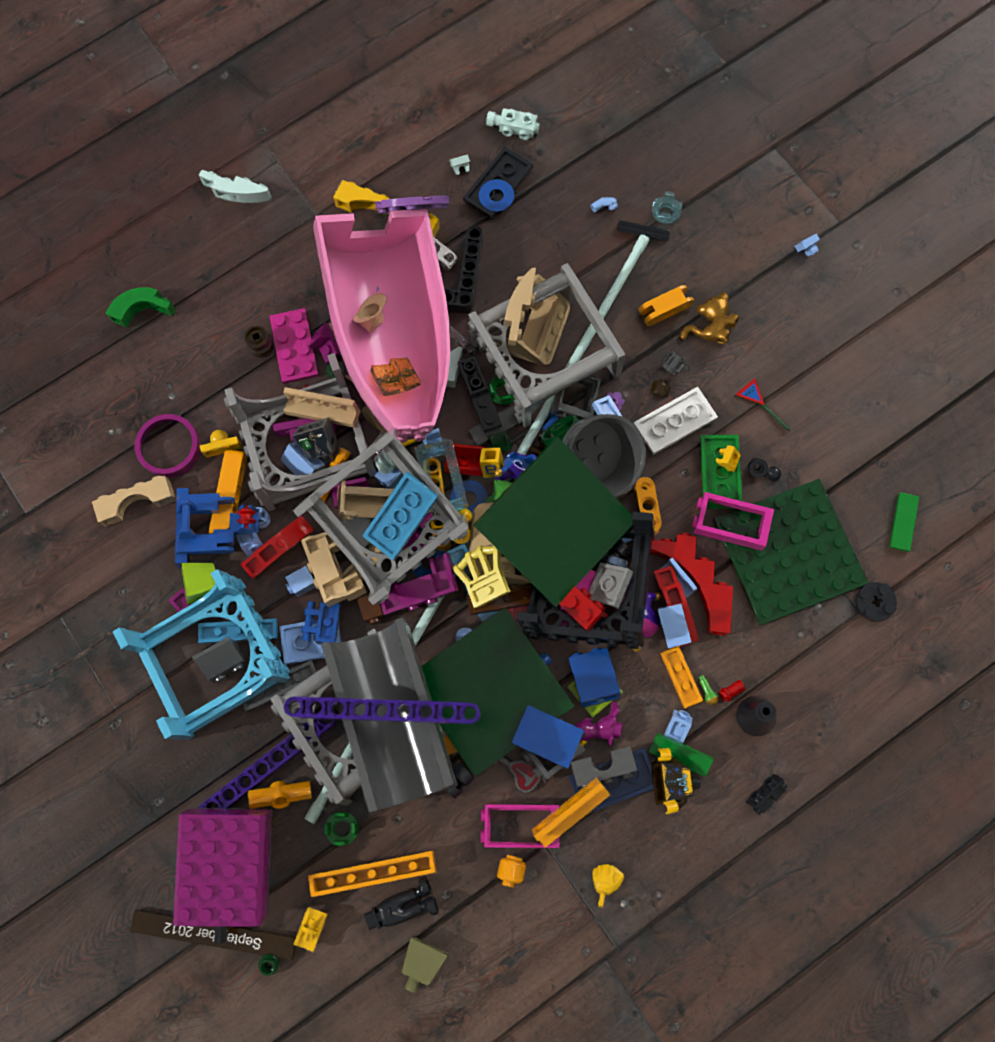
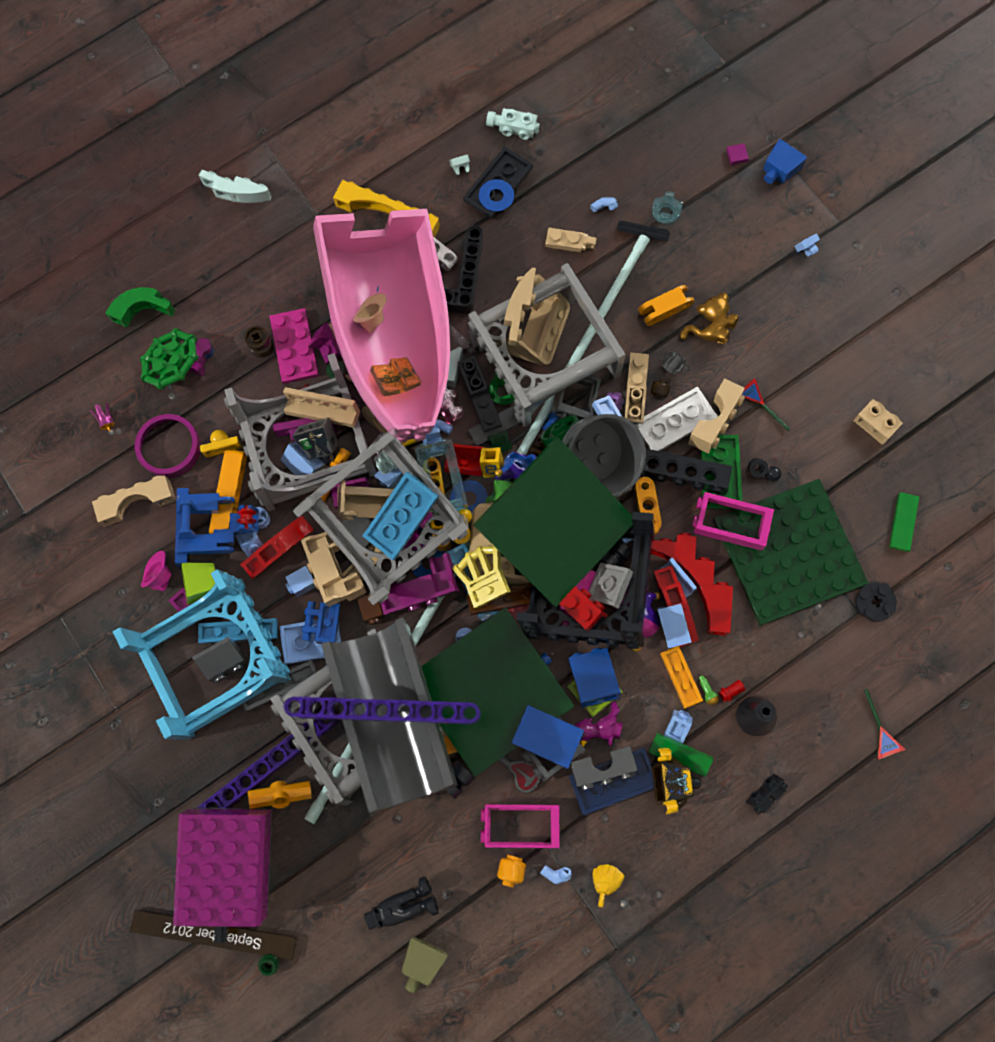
(105, 422): none -> flat silver piece
(156, 572): none -> dark pink piece
(174, 352): none -> green plate
(204, 351): none -> magenta leg
(310, 929): yellow hips -> none
(330, 832): green piece -> none
(372, 873): light orange brick -> none
(412, 203): medium lavender plate -> none
(443, 426): none -> light blue arm
(449, 411): none -> clear pink hips
(557, 876): none -> light blue arm
(569, 240): none -> tan hinge
(570, 812): light orange fence -> none
(617, 561): sand blue tile -> none
(636, 387): none -> tan slope
(684, 464): none -> black brick
(707, 432): none -> tan arch
(730, 458): yellow tile -> none
(737, 154): none -> magenta tile
(783, 163): none -> blue torso
(878, 421): none -> tan brick
(887, 744): none -> piece

